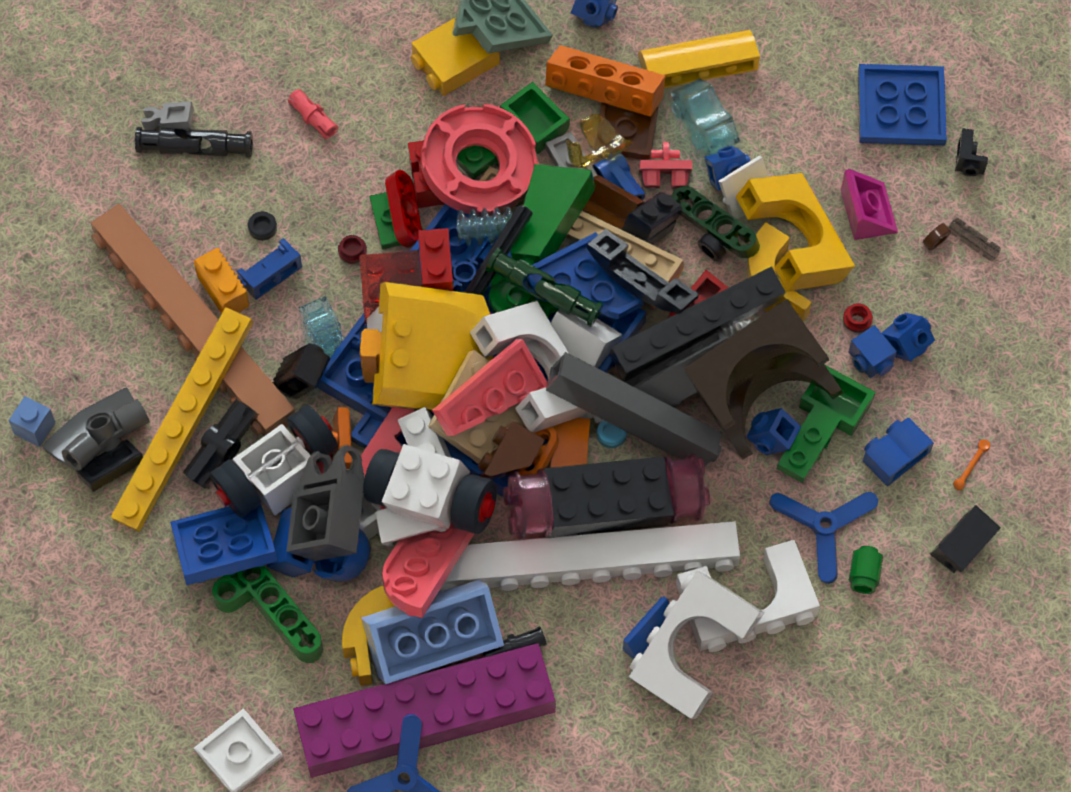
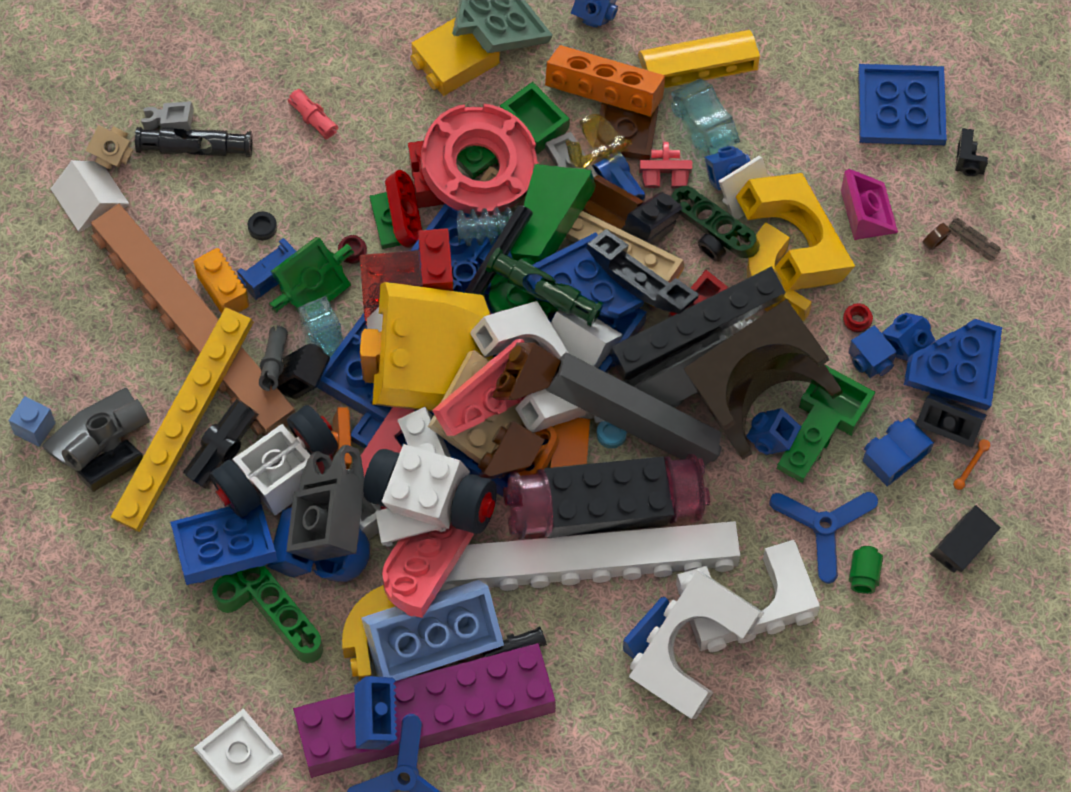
(86, 192): none -> white slope
(99, 147): none -> tan brick
(271, 364): none -> dark grey pin
(311, 275): none -> green plate
(375, 712): none -> blue brick
(527, 372): none -> reddish brown slope
(951, 420): none -> black brick
(959, 365): none -> blue plate

